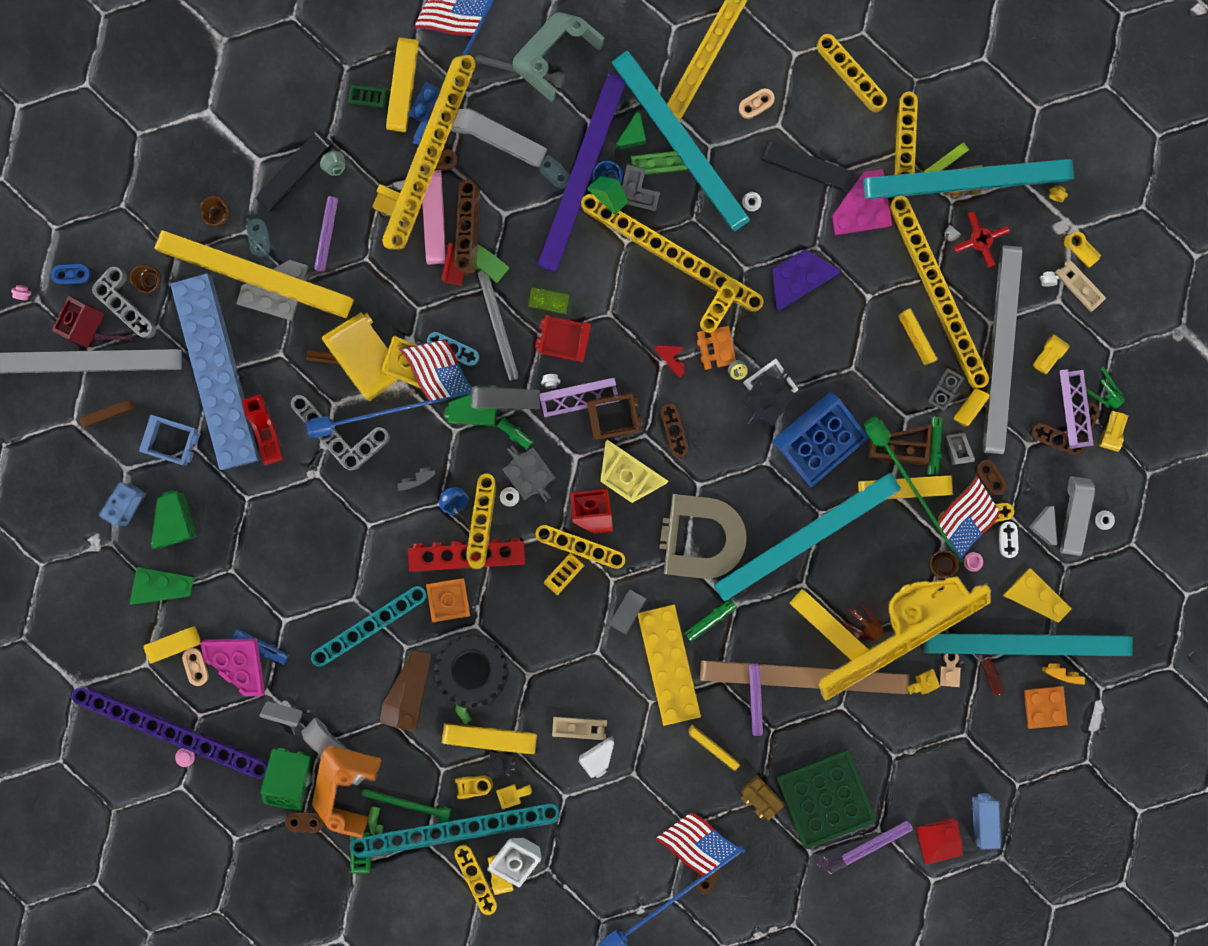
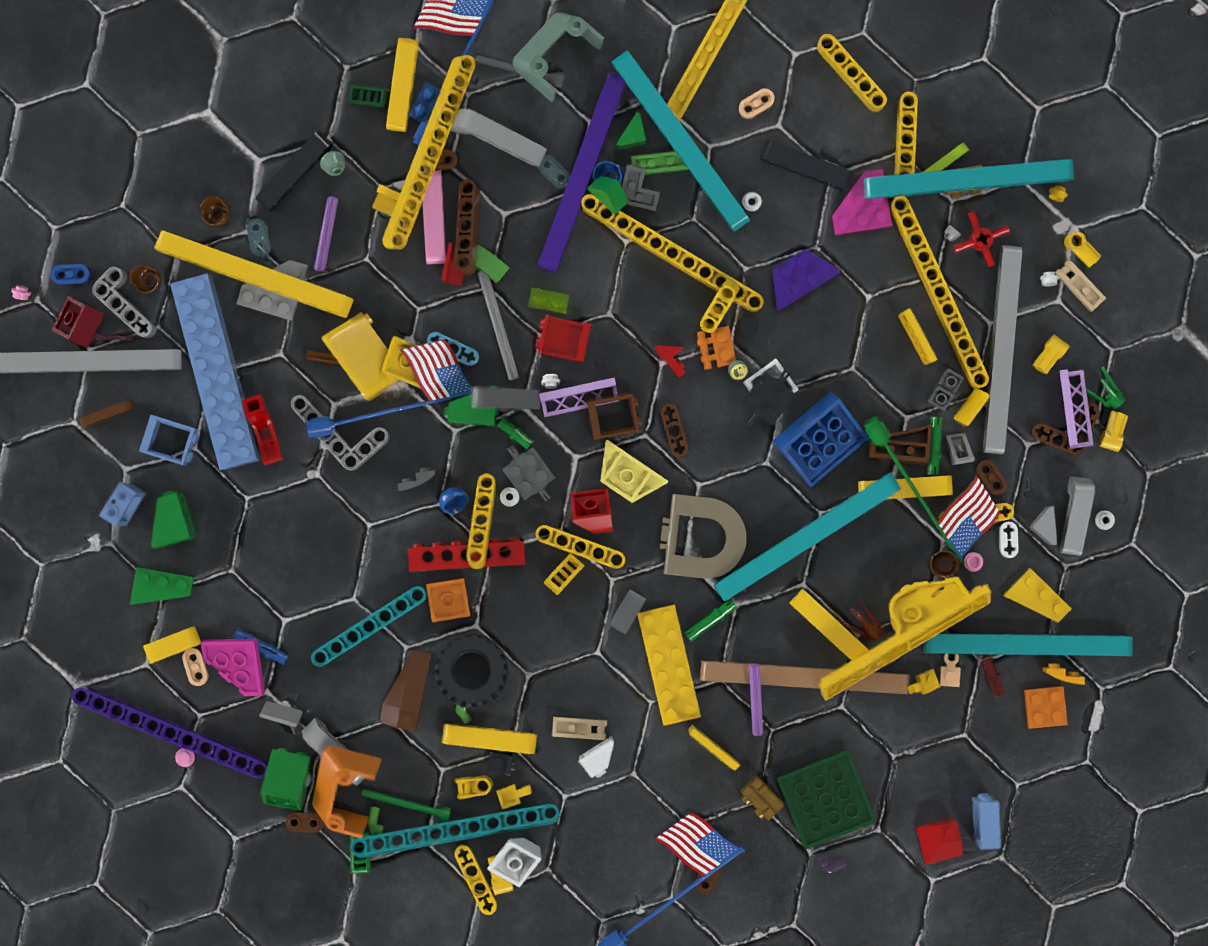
(877, 842): medium lavender axle -> none

